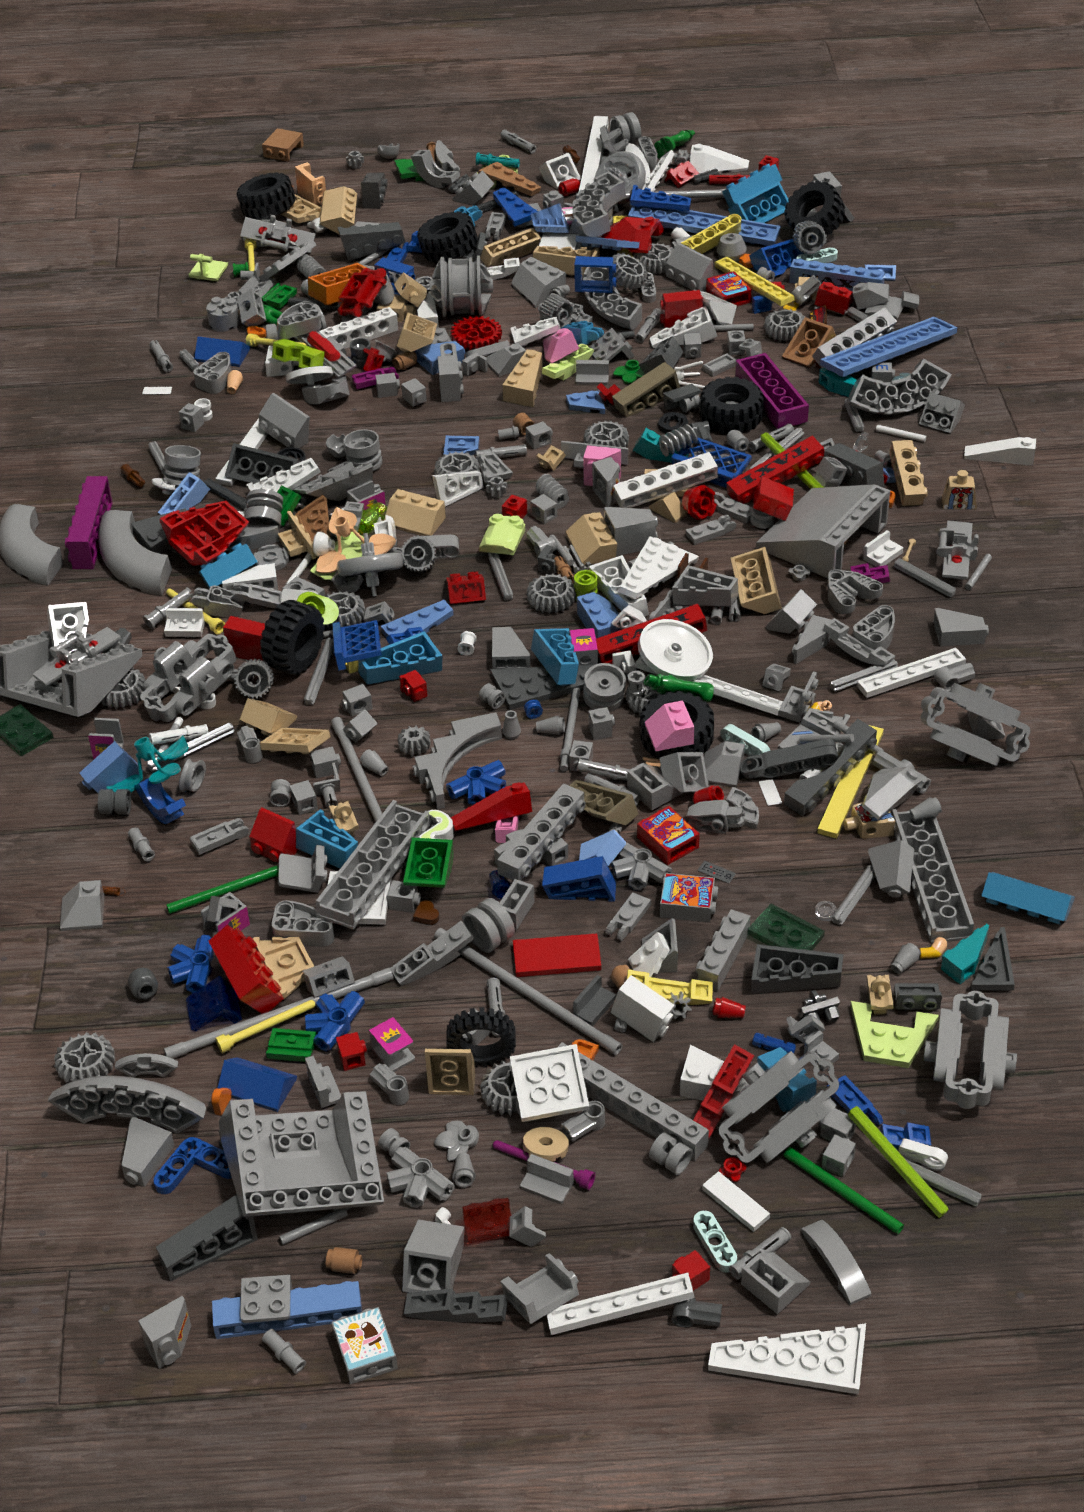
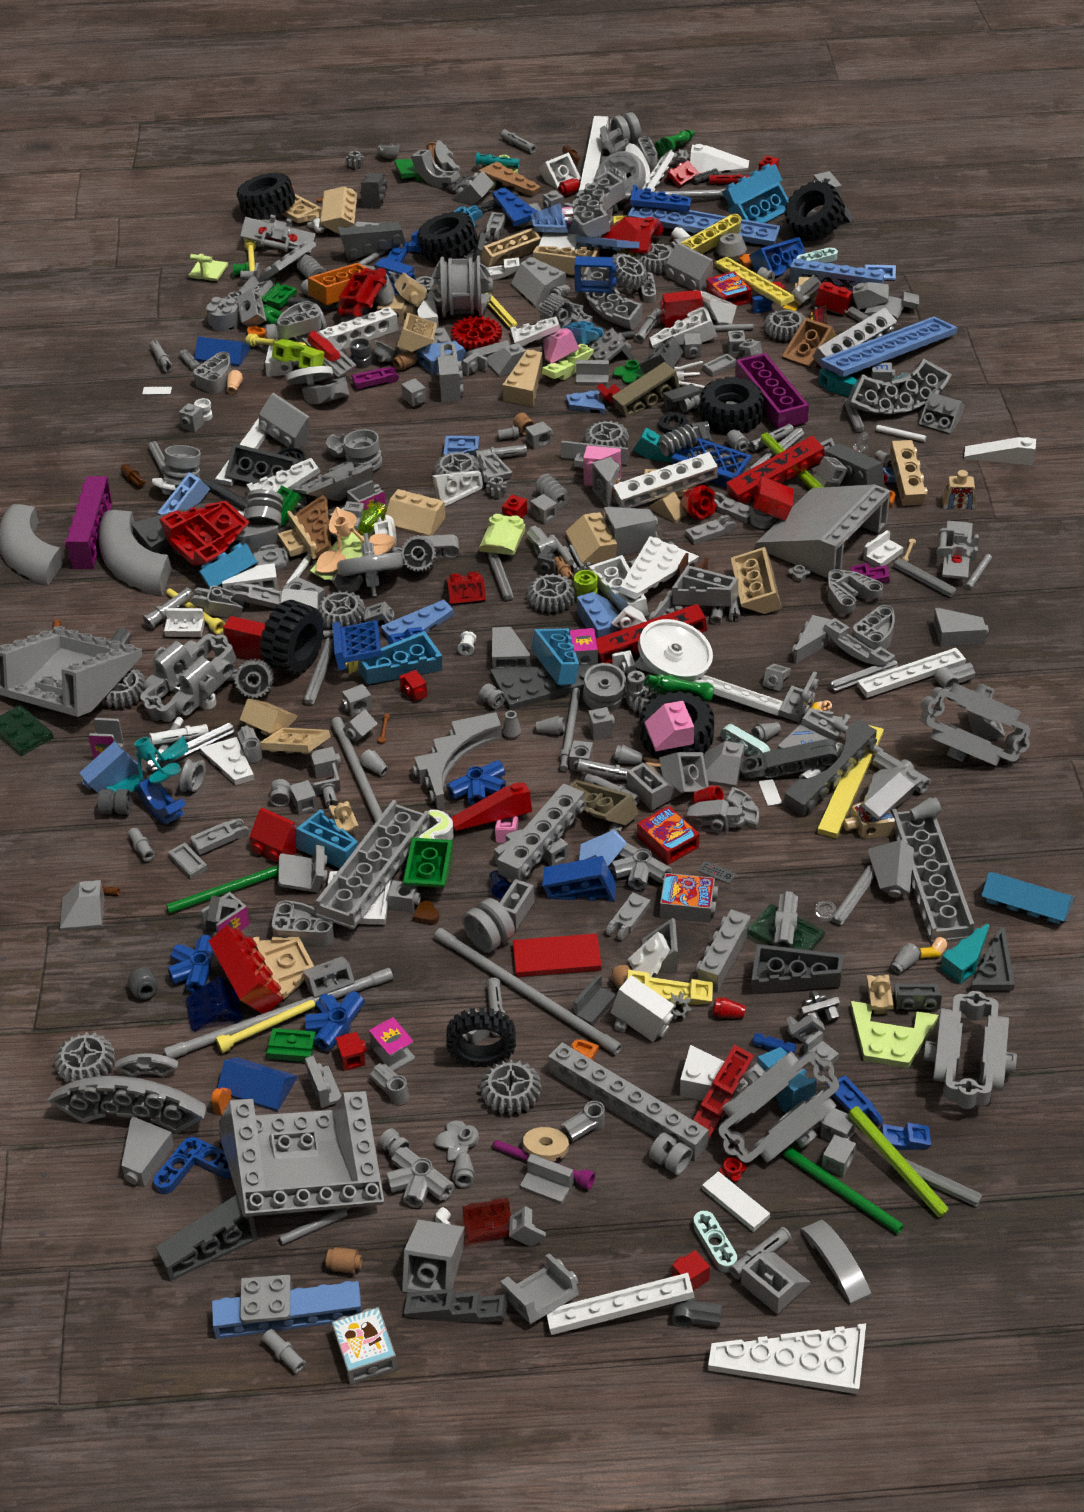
(65, 621): white wedge -> none
(87, 648): light grey piece -> none
(166, 1332): light grey slope -> none
(187, 860): none -> light grey tile
(230, 759): none -> white wing
(281, 143): medium nougat panel -> none
(309, 186): light nougat panel -> none
(322, 544): white brick -> none
(325, 605): lime piece -> none
(373, 360): red bracket -> none
(381, 740): none -> dark orange hinge
(387, 385): light grey brick -> none
(414, 741): light grey gear -> none
(432, 957): light grey slope -> none
(450, 1071): tan slope -> none
(501, 312): none -> light yellow axle
(532, 714): blue bush -> none
(549, 1083): white plate -> none
(551, 458): tan bracket -> none
(626, 755): none -> light grey cone
(786, 920): none -> light grey piece
(793, 614): light grey slope -> none
(801, 235): light grey brick -> none
(837, 738): light grey bar -> none
(922, 1154): white piece -> none

